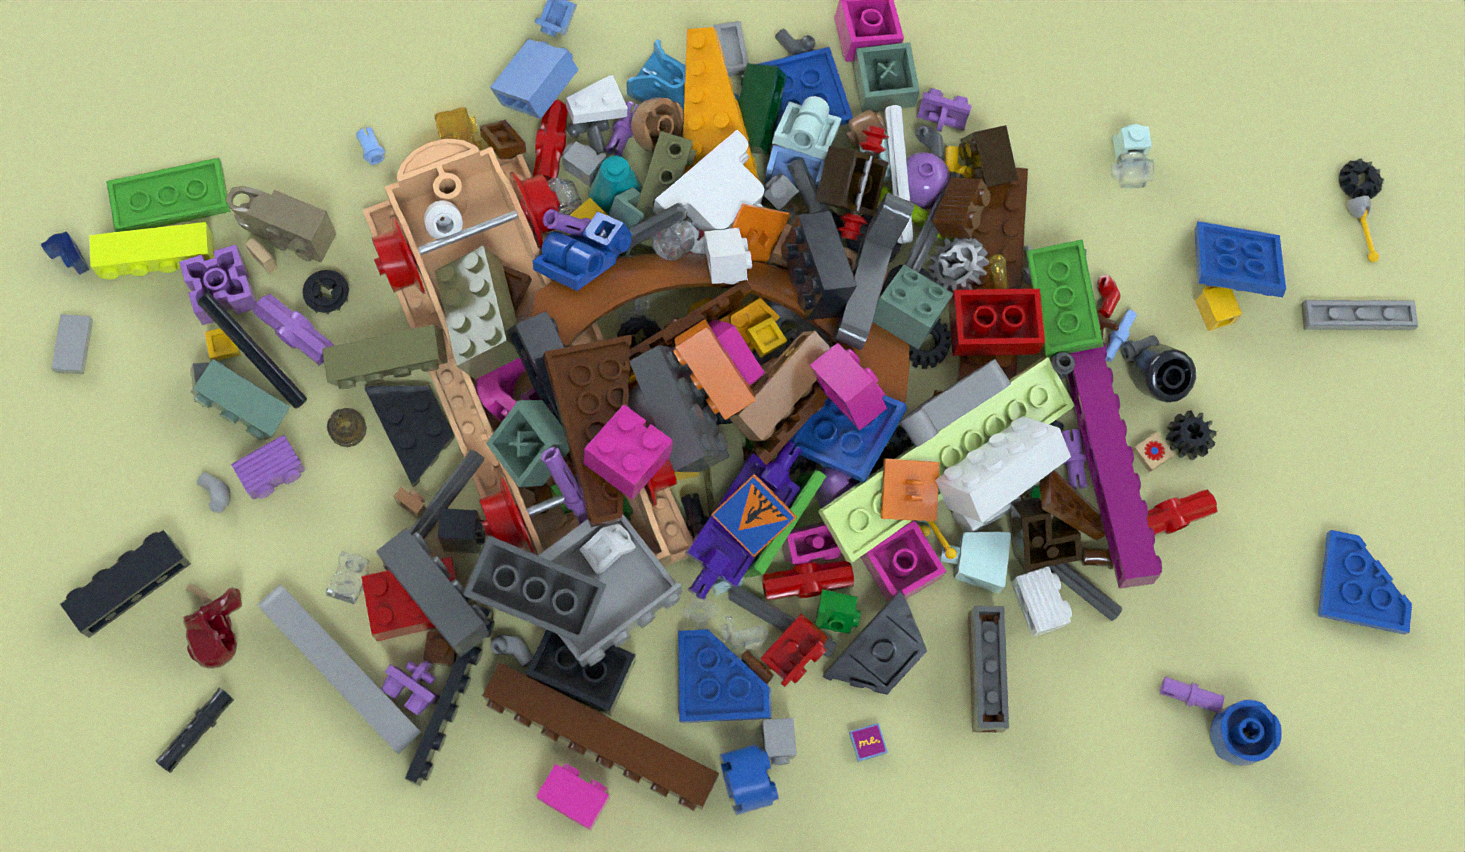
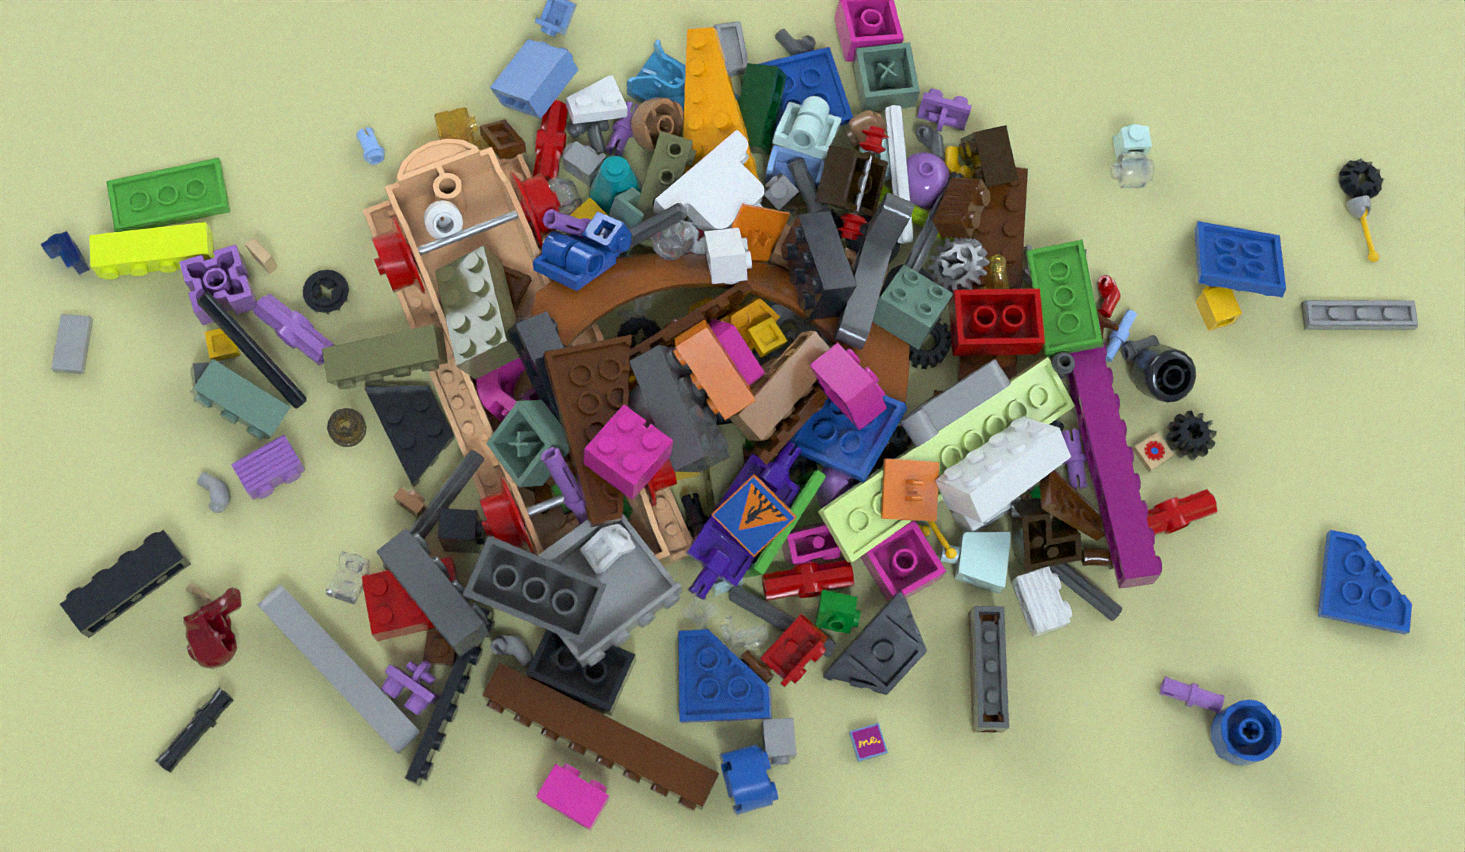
(284, 222): dark tan brick -> none

